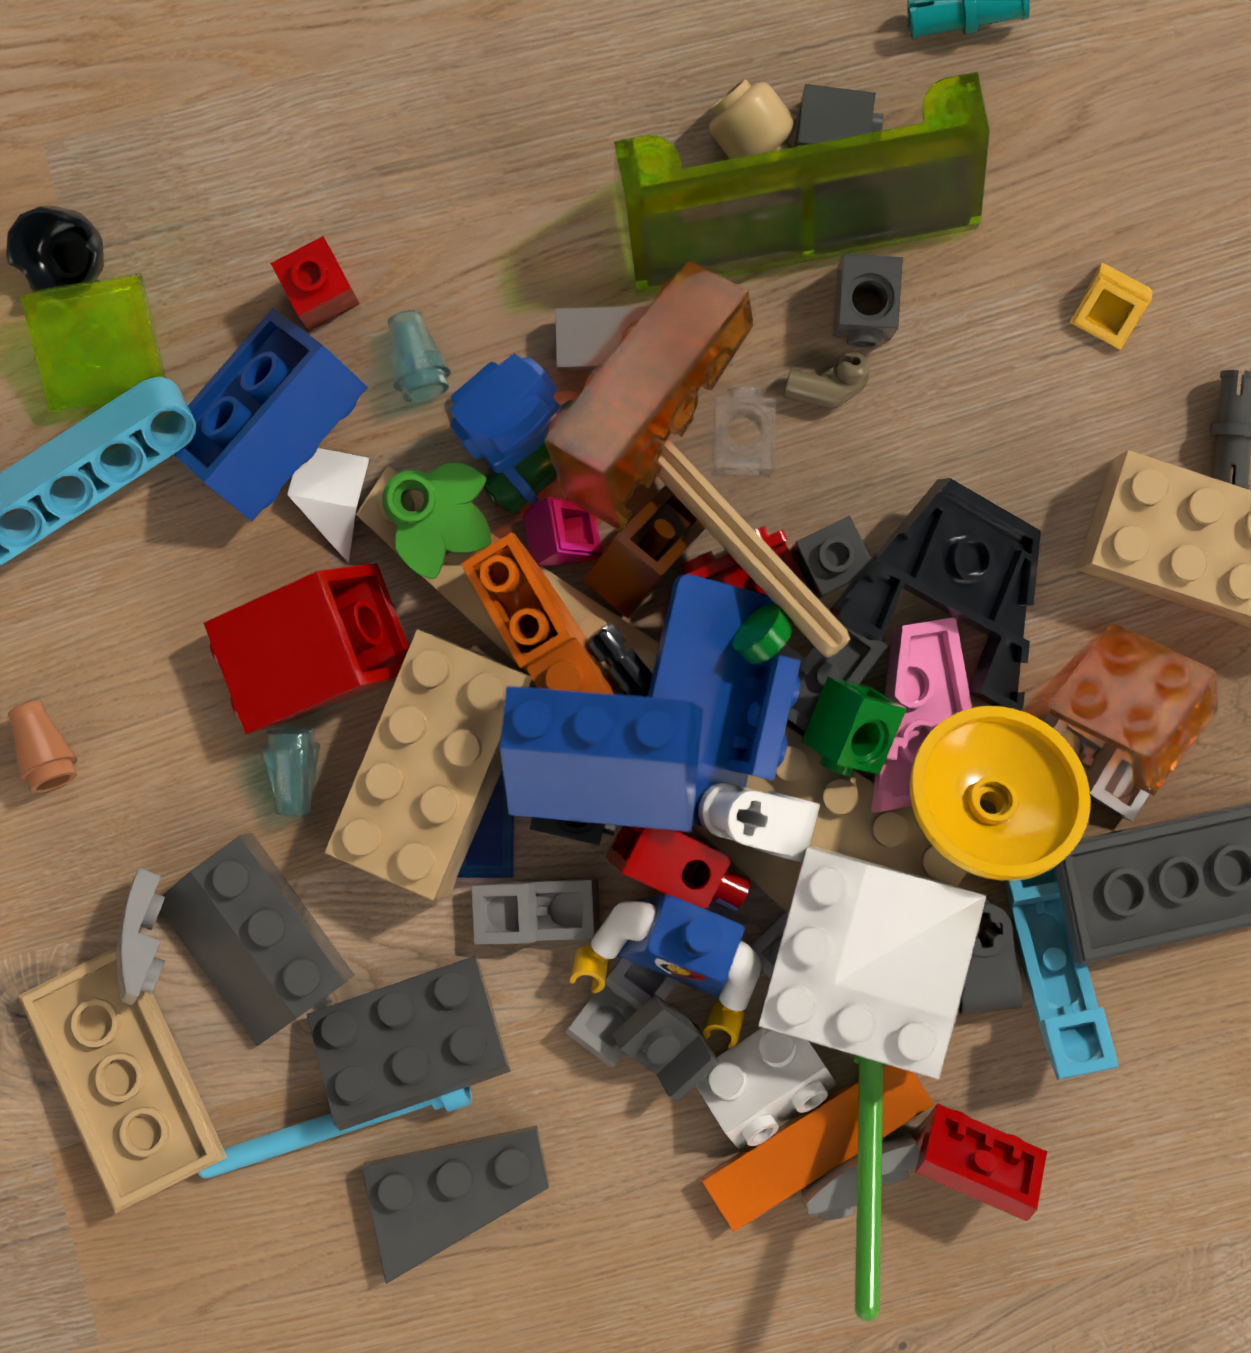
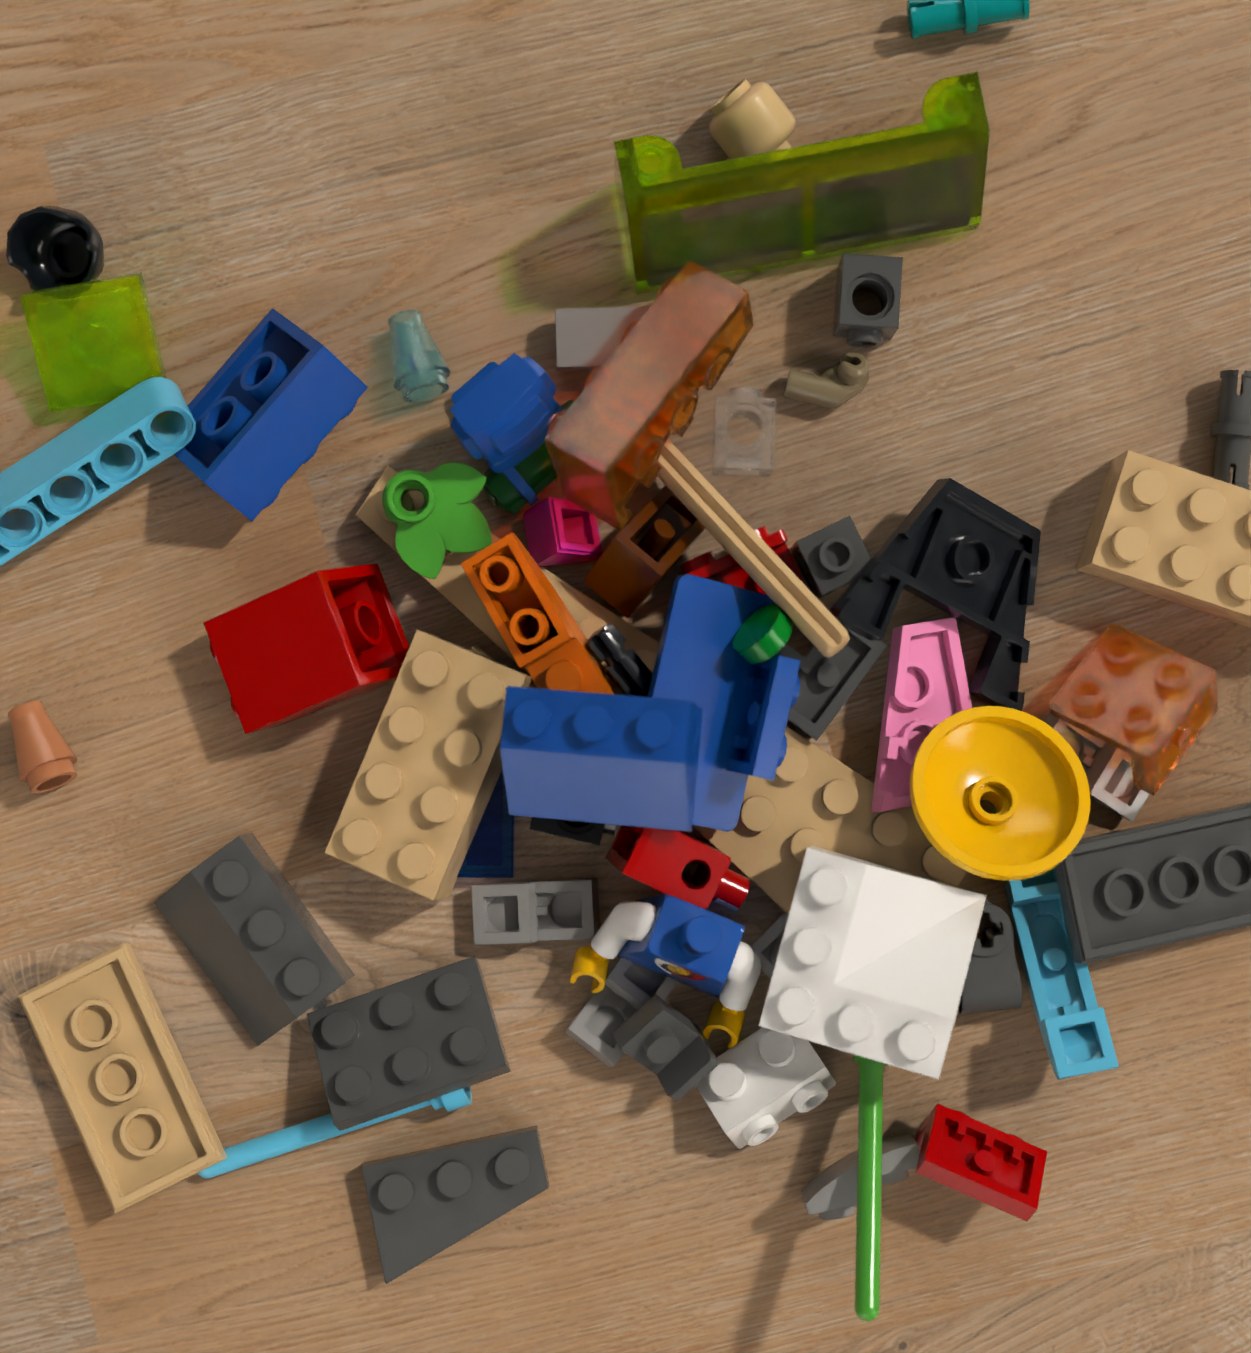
(135, 959): light grey slope -> none
(291, 768): clear light blue cone -> none
(315, 283): red brick -> none
(328, 494): white sticker -> none
(759, 819): white piece -> none
(808, 1148): orange tile -> none
(835, 114): dark grey brick -> none
(853, 727): green brick -> none
(1111, 306): yellow slope -> none

